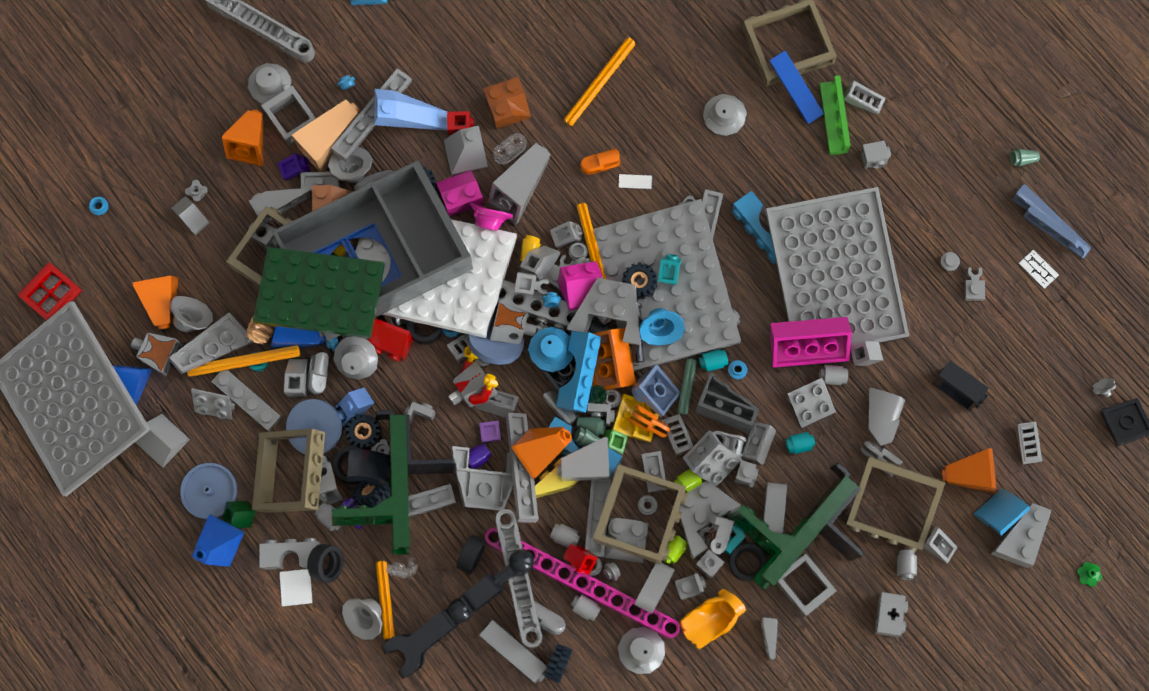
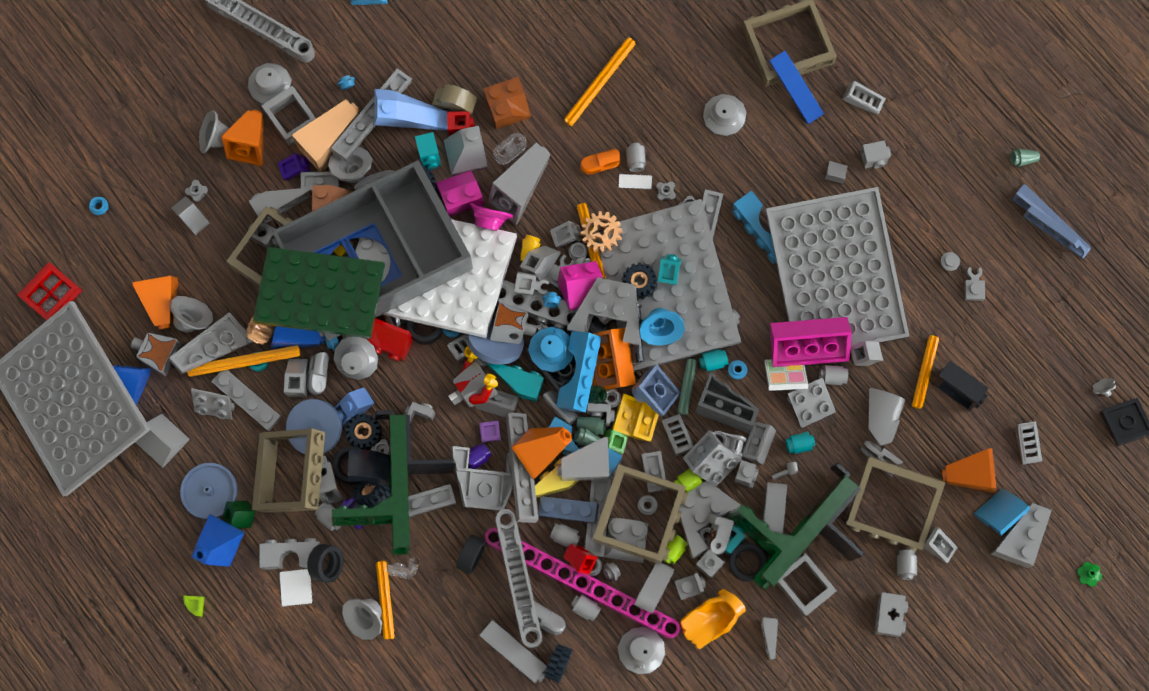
(194, 604): none -> lime tile
(211, 132): none -> light grey hat
(428, 151): none -> teal piece
(454, 98): none -> dark tan brick
(458, 612): black piece -> none
(522, 383): none -> teal slope
(568, 509): none -> sand blue plate
(608, 229): none -> light nougat gear
(635, 157): none -> light grey brick
(649, 422): orange arm -> none
(662, 195): none -> light grey plate
(785, 377): none -> tile
(791, 470): none -> light grey hand
(834, 116): bright green fence -> none
(836, 172): none -> light grey slope
(925, 372): none -> light orange axle
(1038, 269): white sticker -> none

